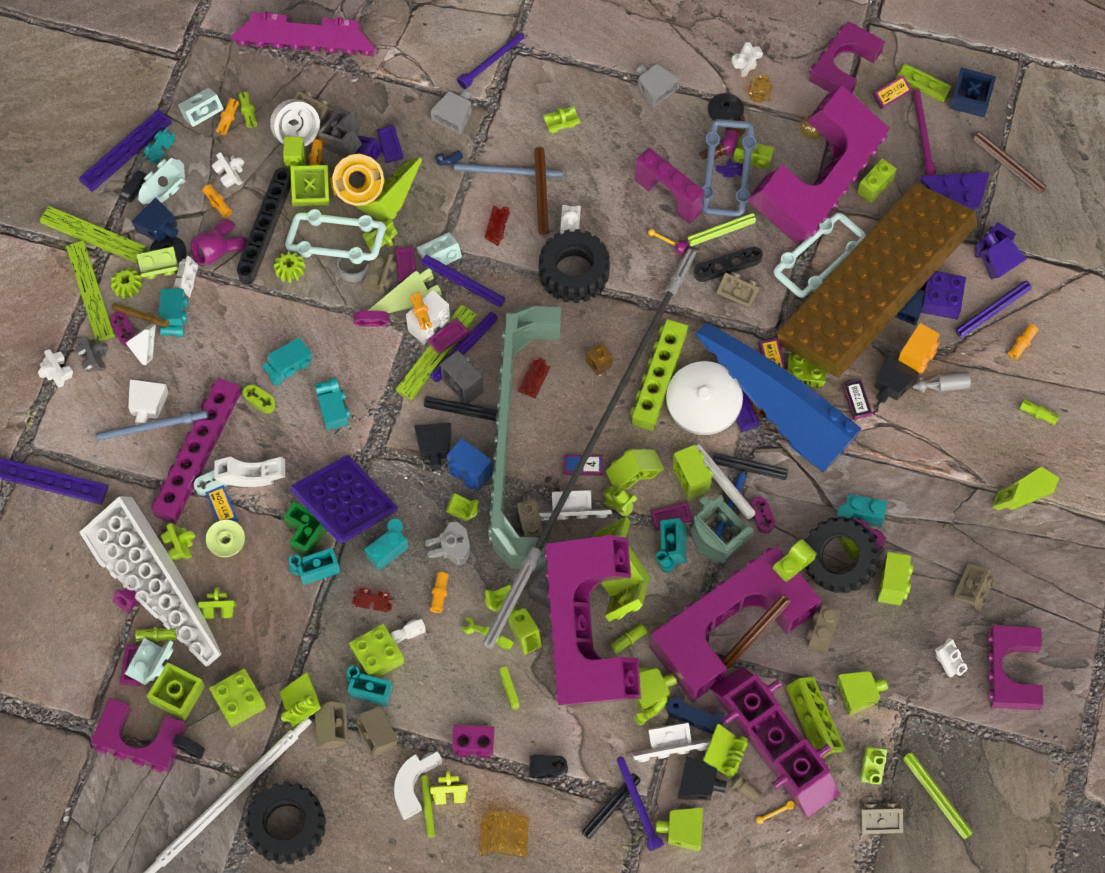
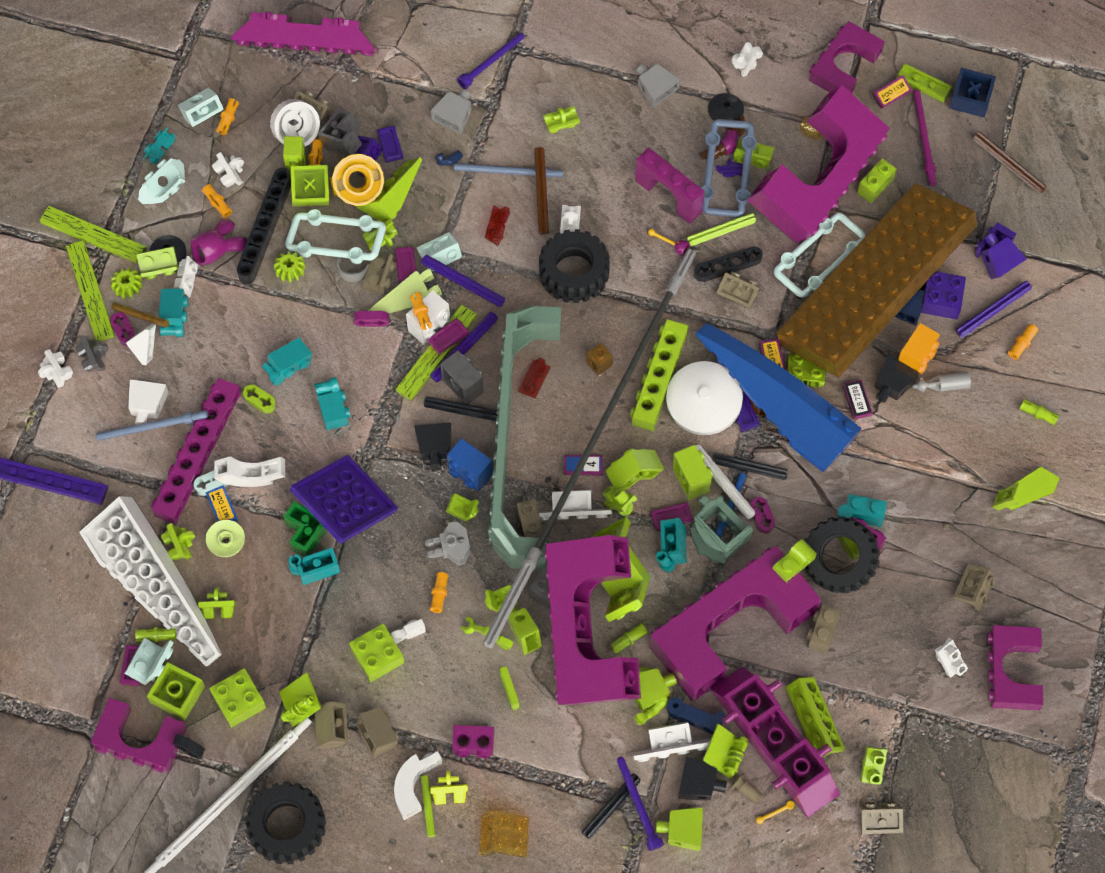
(124, 150): dark purple tile -> none
(125, 599): magenta bracket -> none
(133, 187): black beam -> none
(155, 221): dark blue torso -> none
(247, 110): lime pin -> none
(368, 688): teal hinge -> none
(380, 600): clear red hinge -> none
(387, 546): teal hinge -> none
(545, 766): black piece -> none
(755, 631): reddish brown axle -> none
(760, 88): clear yellow head -> none
(860, 690): lime torso -> none
(895, 578): lime brick -> none
(937, 795): lime axle -> none
(961, 188): dark purple wing -> none

